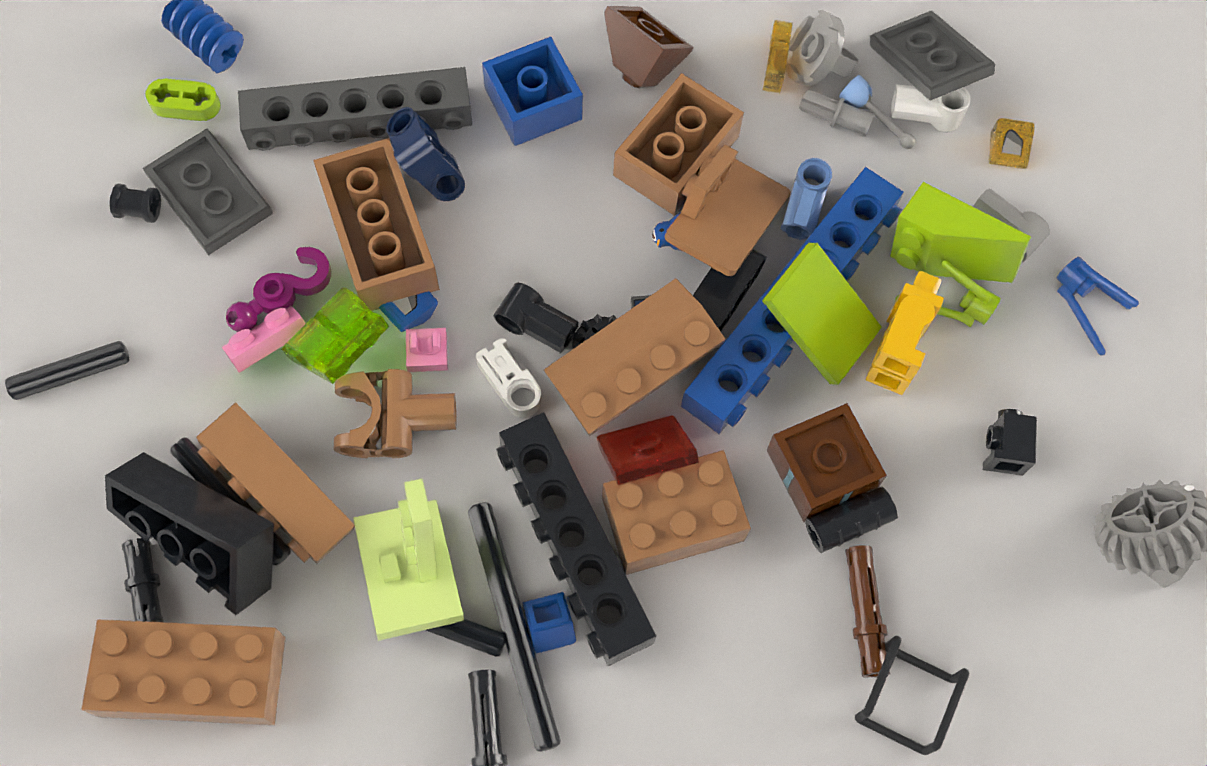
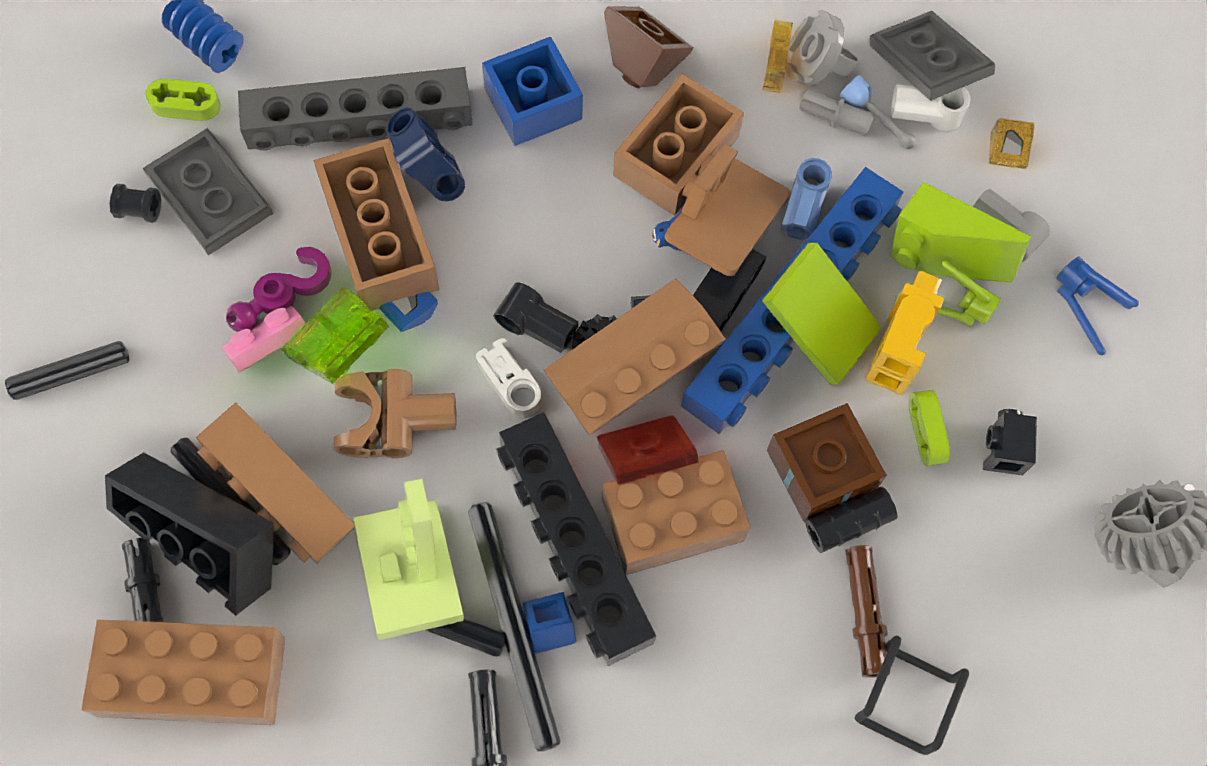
(426, 350): bright pink tile -> none
(929, 428): none -> lime beam

